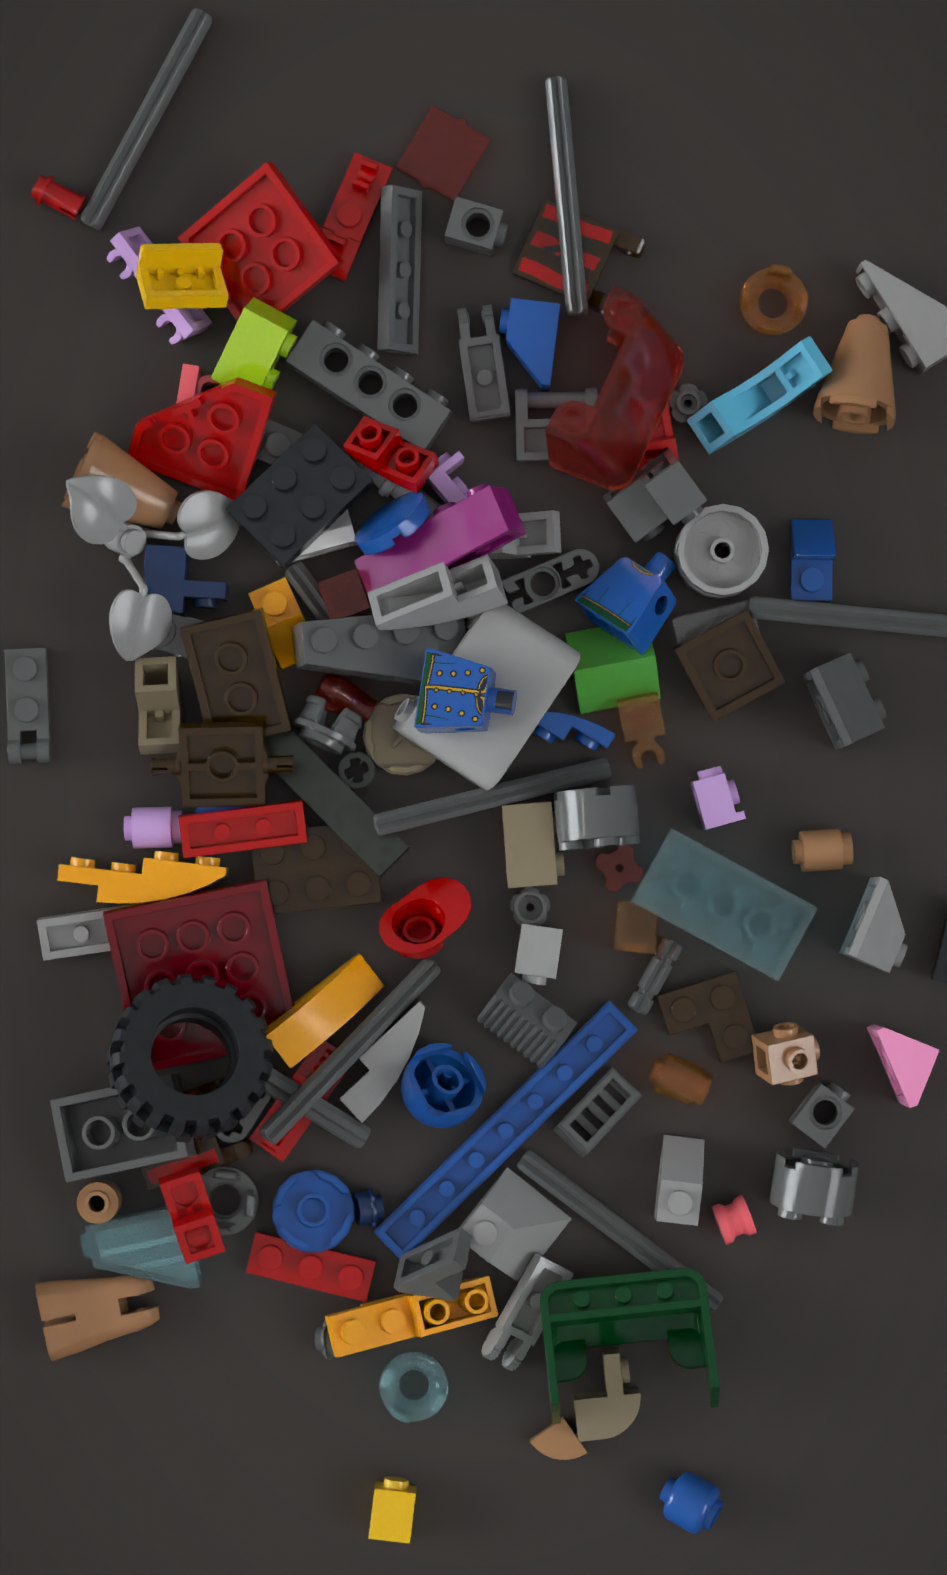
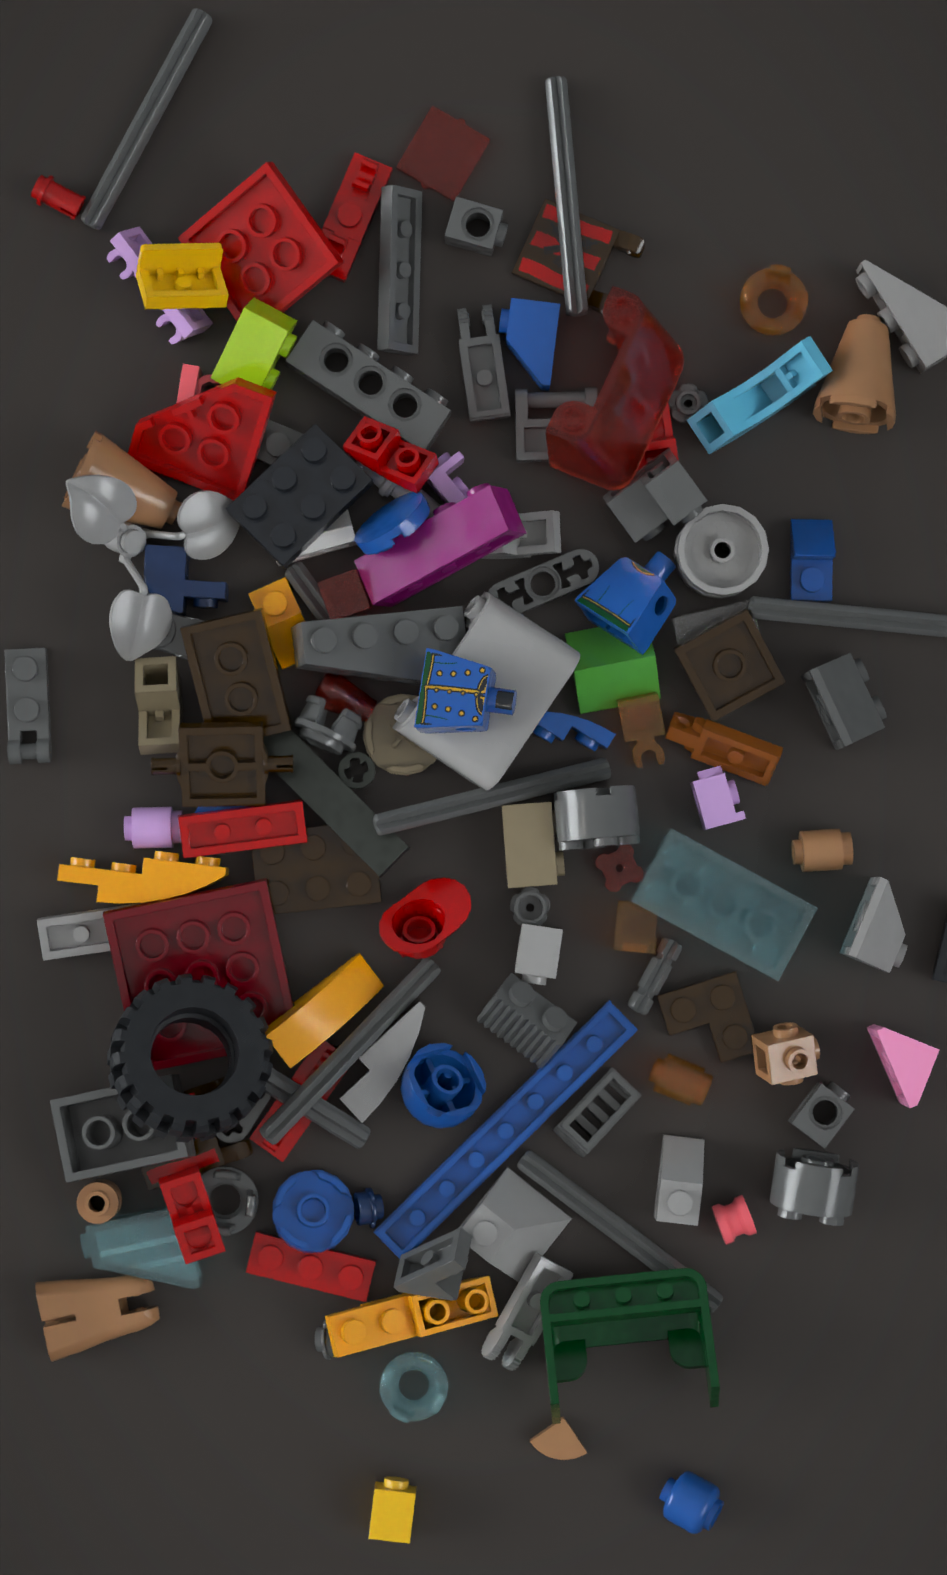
(438, 595): light grey slope -> none
(610, 1411): dark tan brick -> none
(725, 747): none -> dark orange hinge

